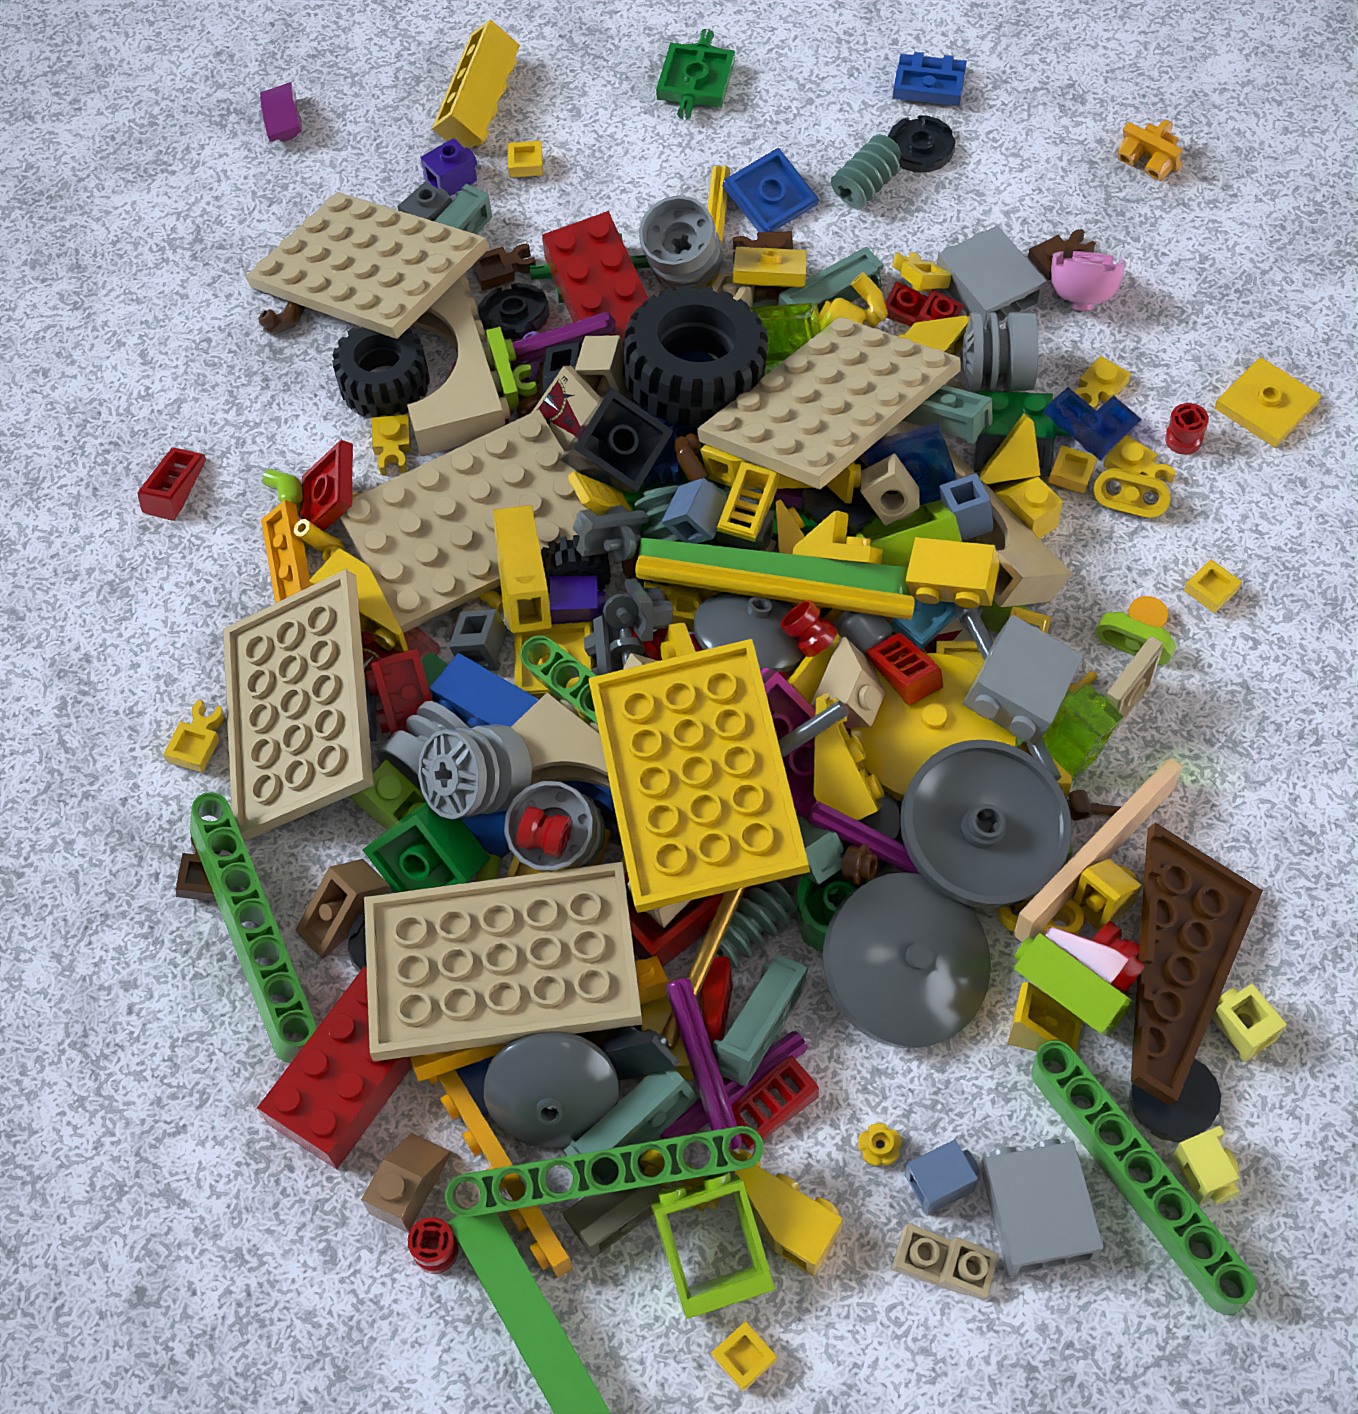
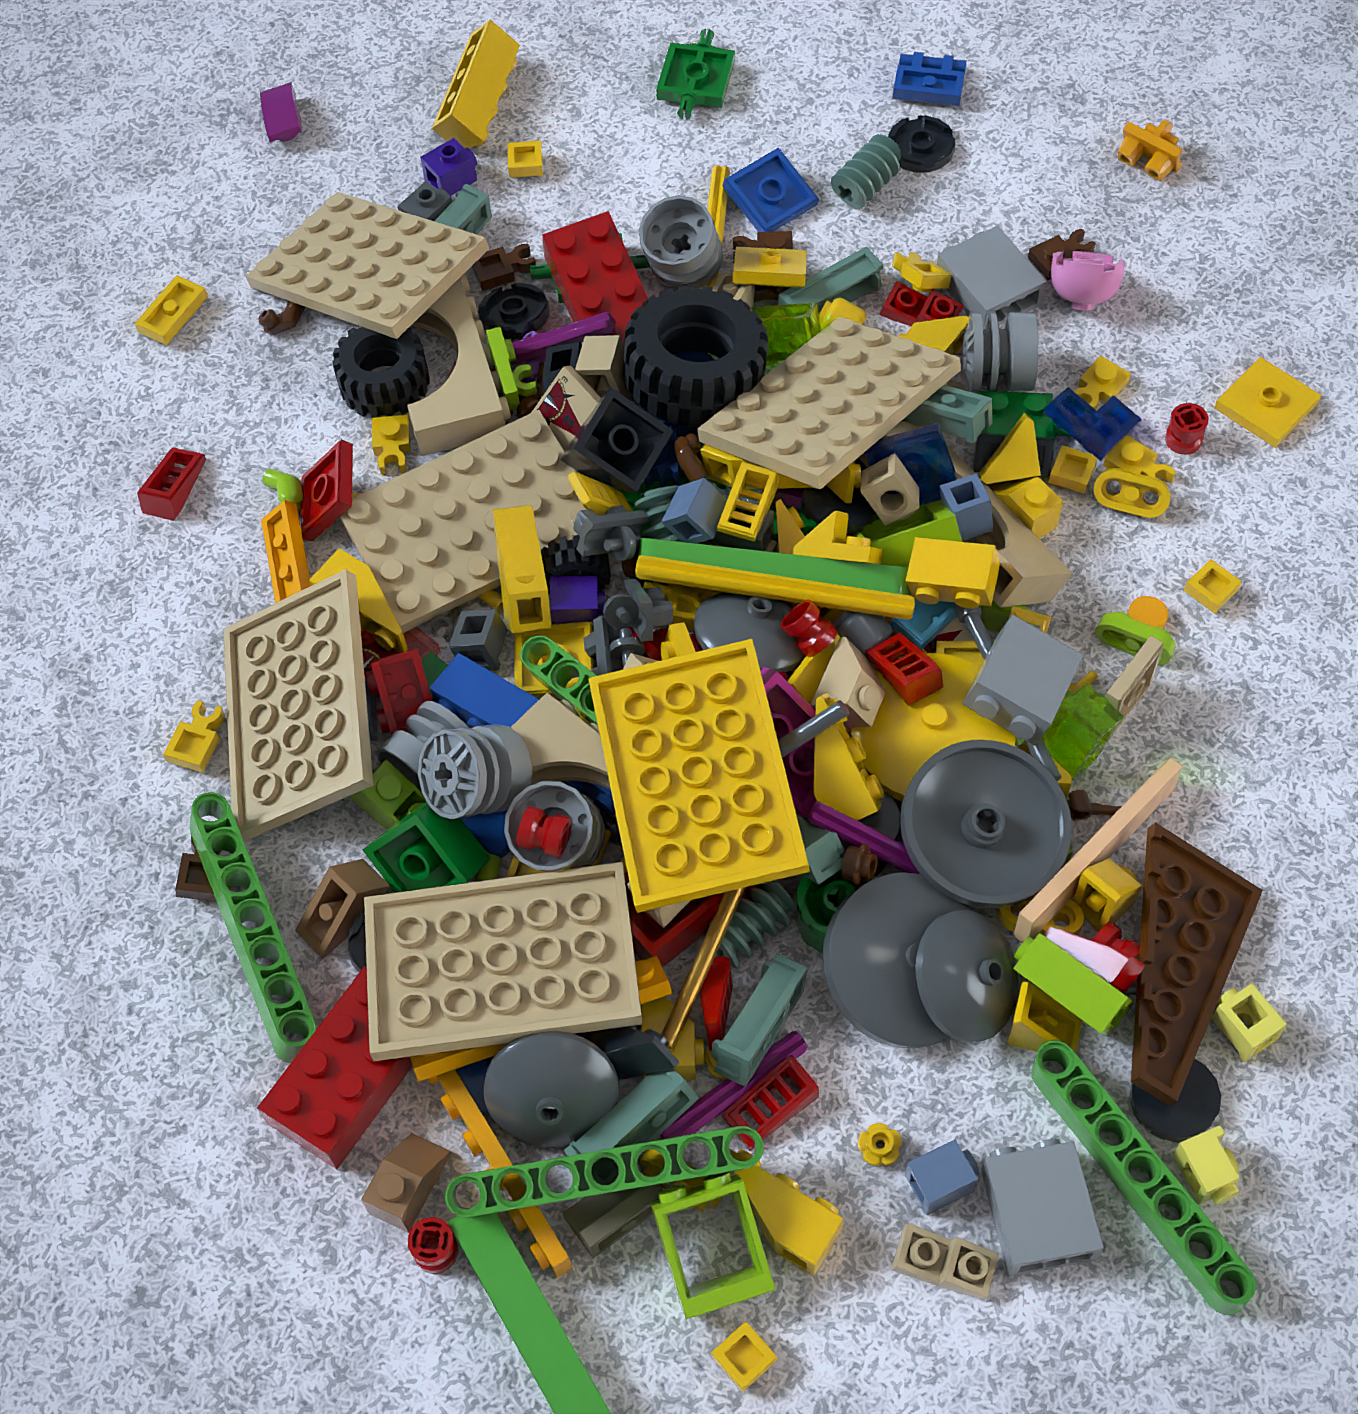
(171, 310): none -> yellow plate
(318, 538): yellow arm -> none
(701, 1057): magenta axle -> none
(873, 296): yellow arm -> none
(966, 976): none -> dark grey dish

